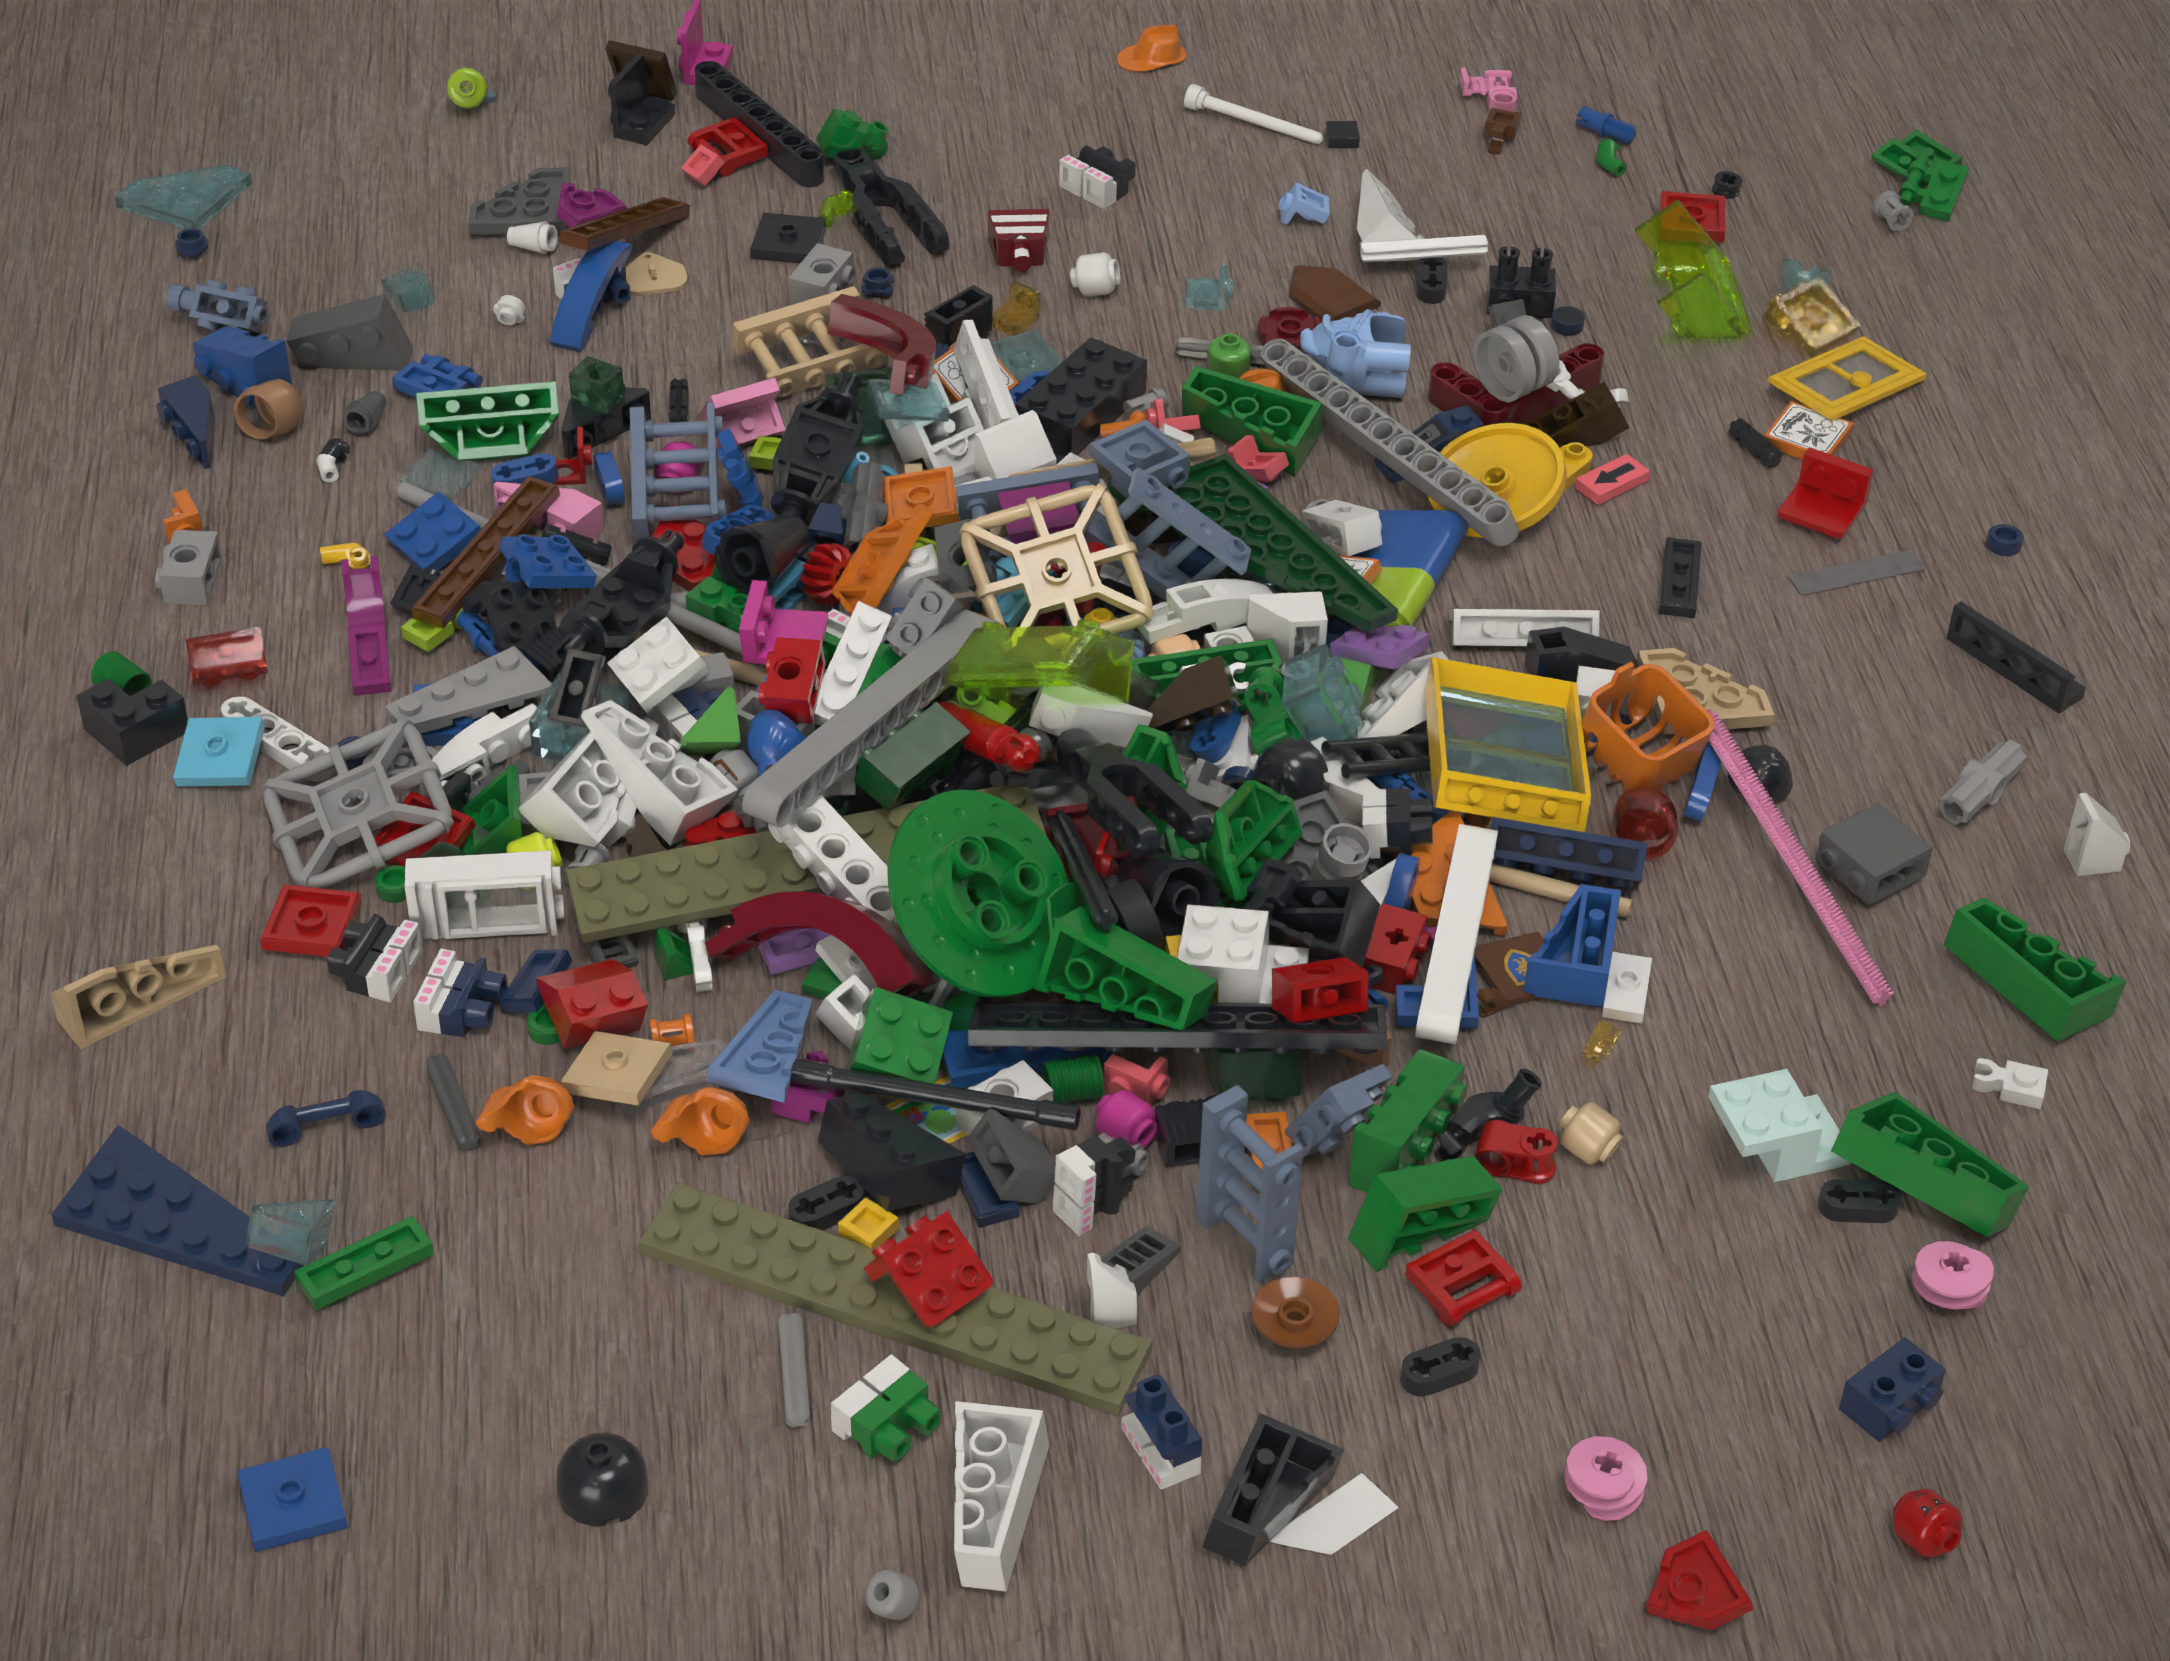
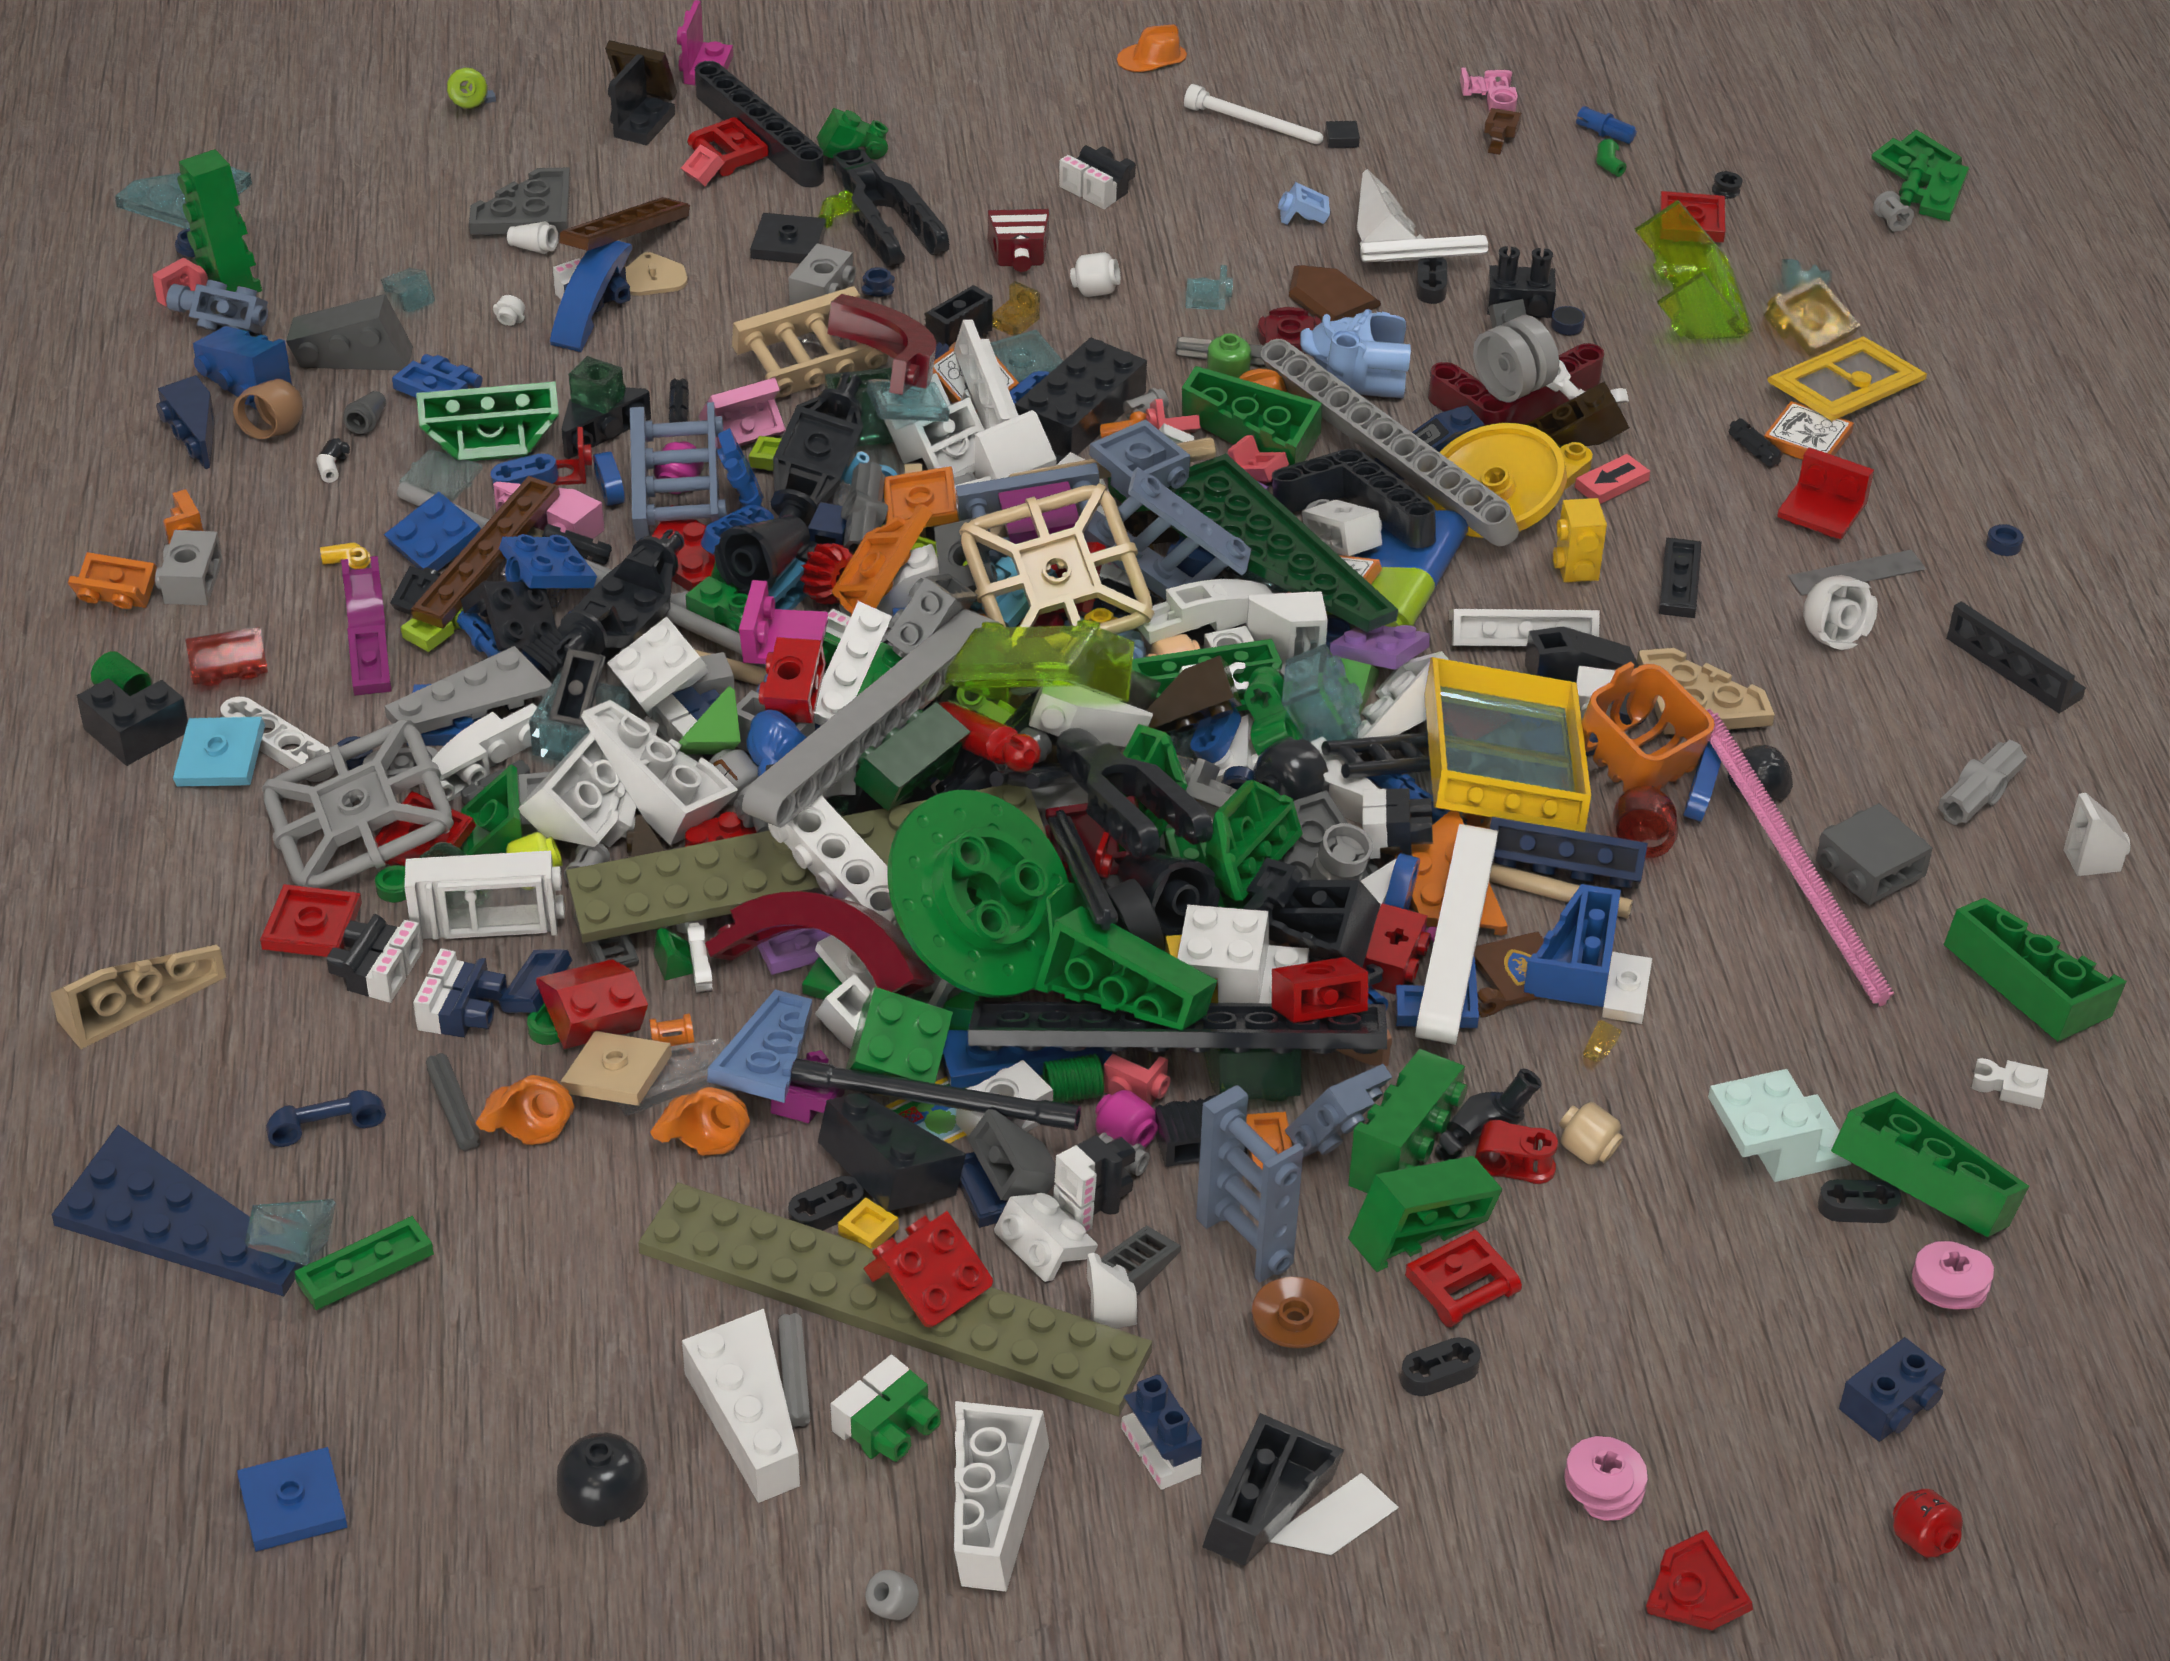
(114, 580): none -> orange bracket
(180, 272): none -> coral bracket
(214, 221): none -> green wedge
(456, 789): black tile -> none
(583, 206): magenta plate -> none
(744, 1397): none -> white wedge
(1042, 1234): none -> white bracket
(1363, 483): none -> black beam
(1580, 540): none -> yellow brick
(1840, 611): none -> white cylinder

